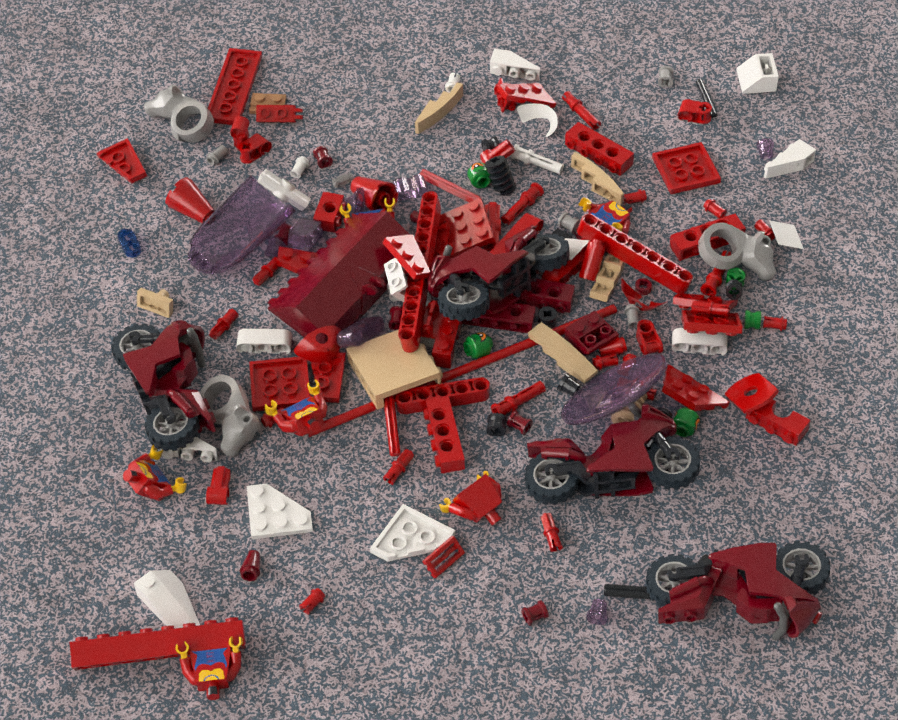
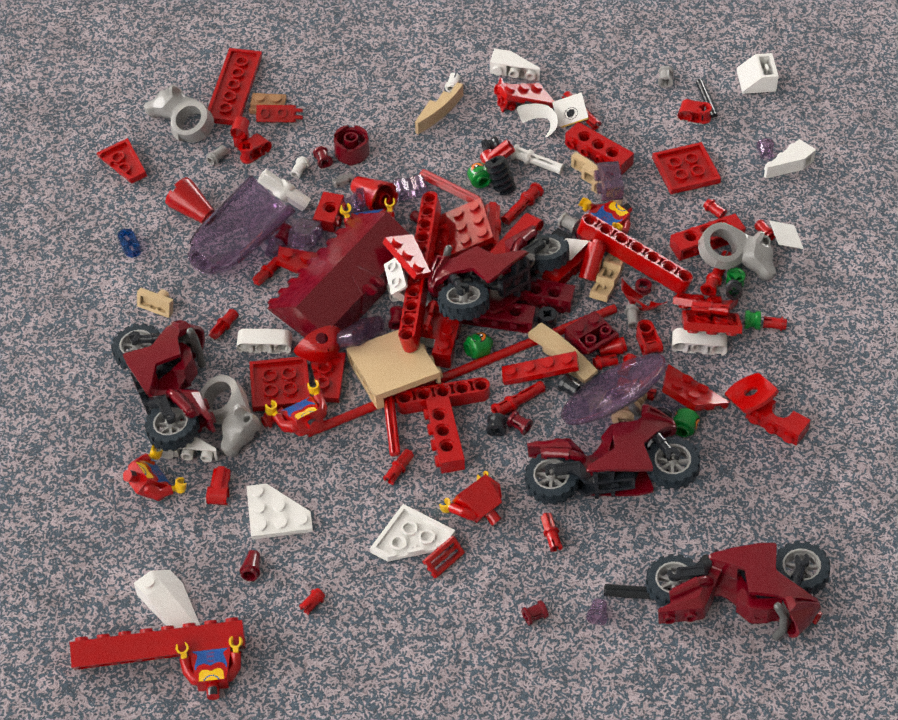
(351, 145): none -> dark red brick
(540, 368): none -> red plate
(570, 110): none -> white sticker
(610, 181): none -> brick
(639, 196): red pin -> none

